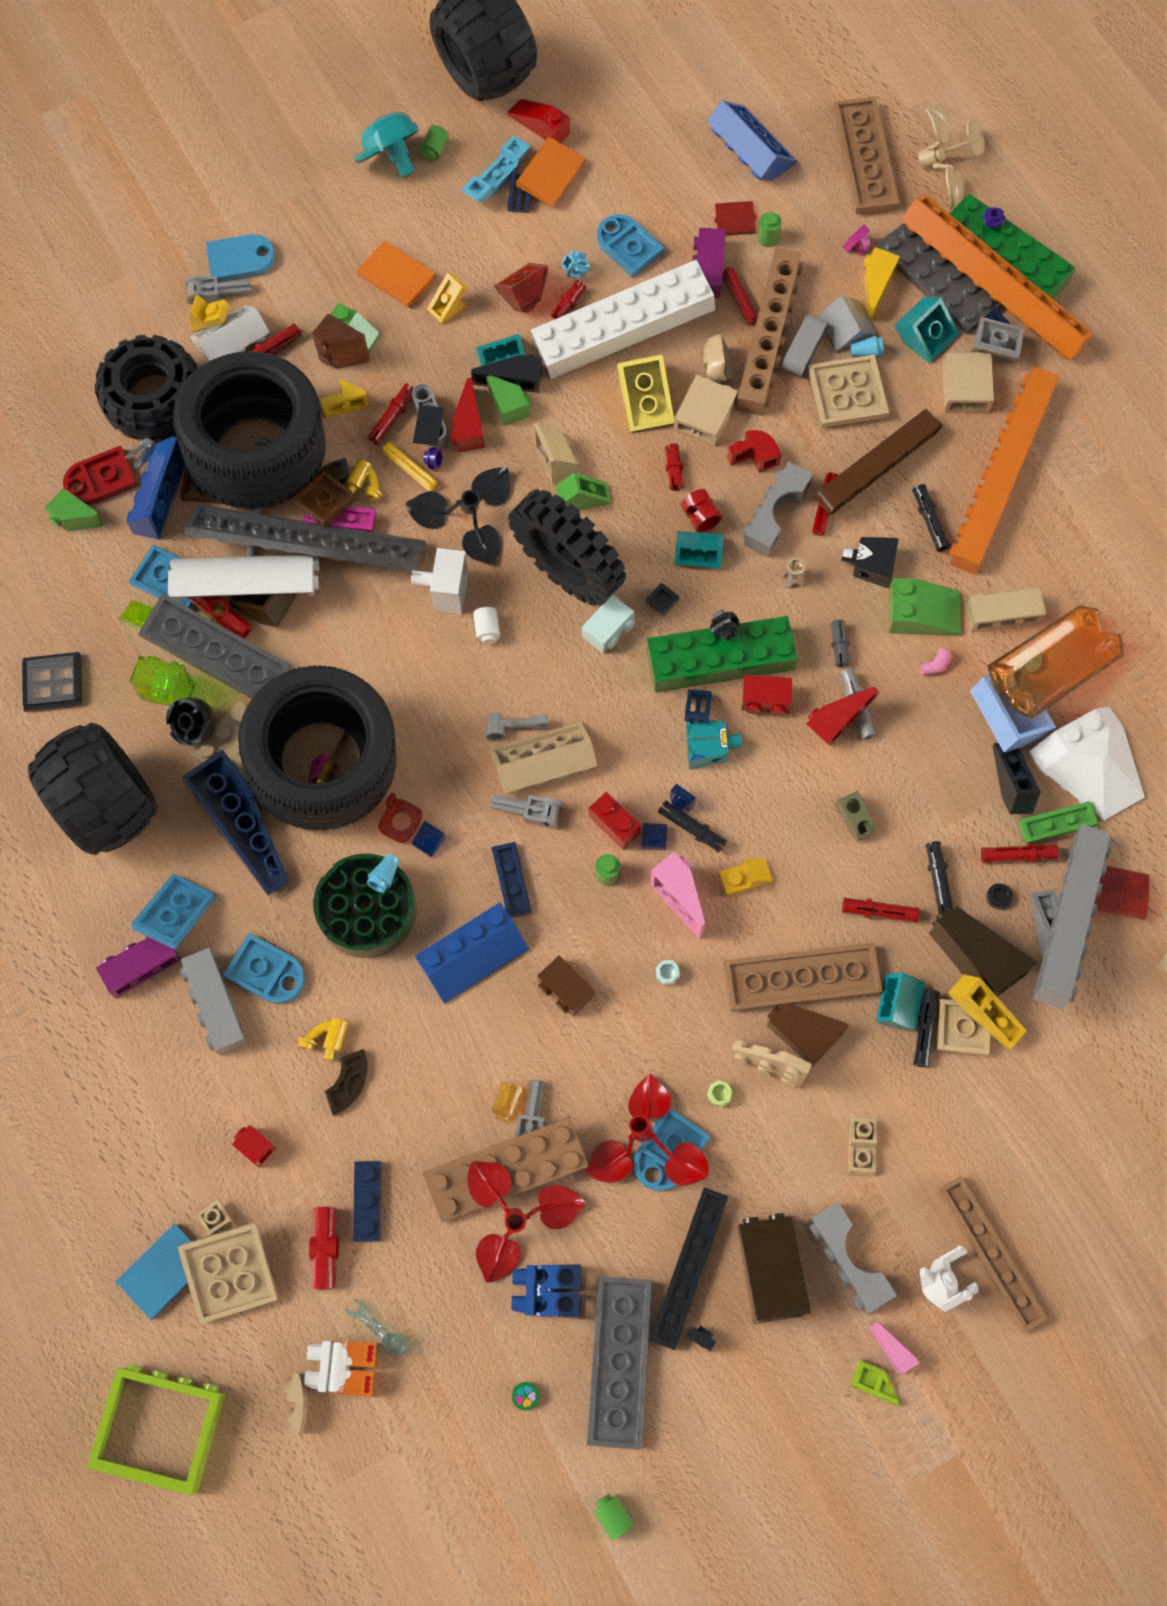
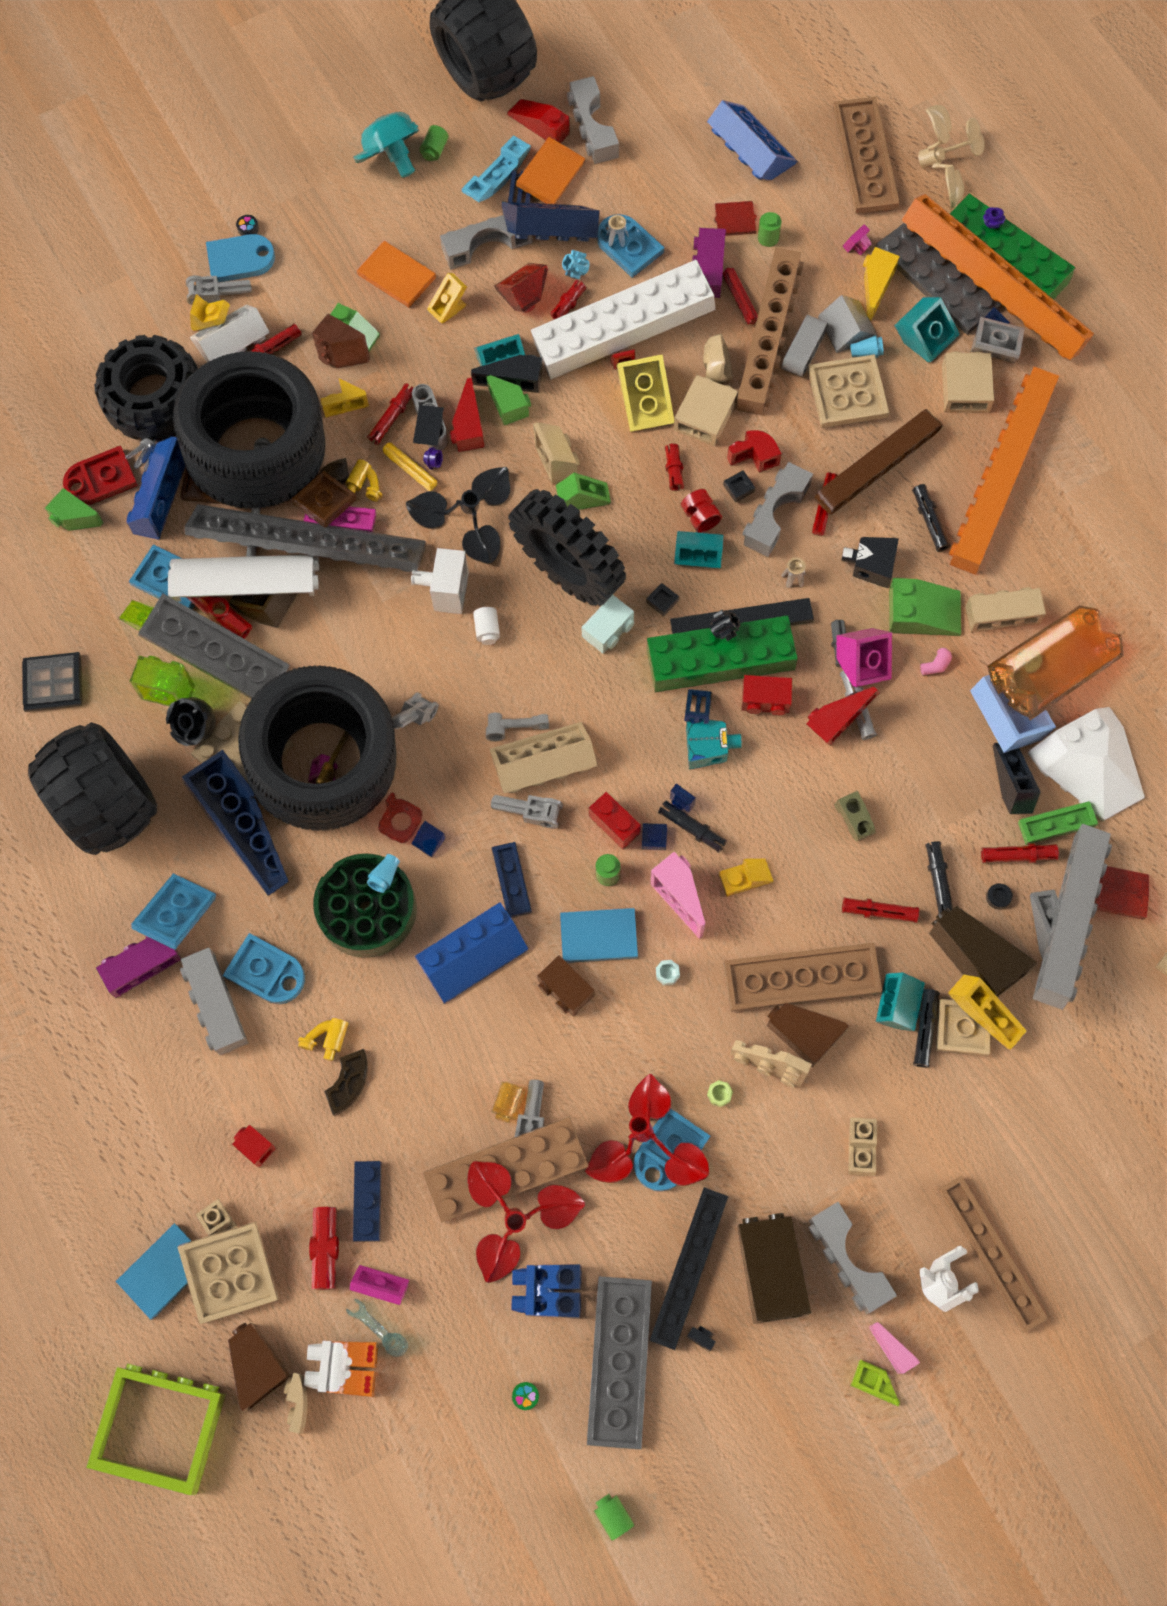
(247, 225): none -> black tile
(254, 1366): none -> reddish brown slope
(379, 1284): none -> dark pink plate
(415, 710): none -> light grey connector
(461, 244): none -> light grey arch
(551, 220): none -> dark blue slope
(599, 935): none -> dark azure tile
(600, 139): none -> light grey arch
(617, 226): none -> piece
(622, 357): none -> red slope
(739, 486): none -> black plate
(797, 610): none -> black tile
(865, 656): none -> dark pink slope

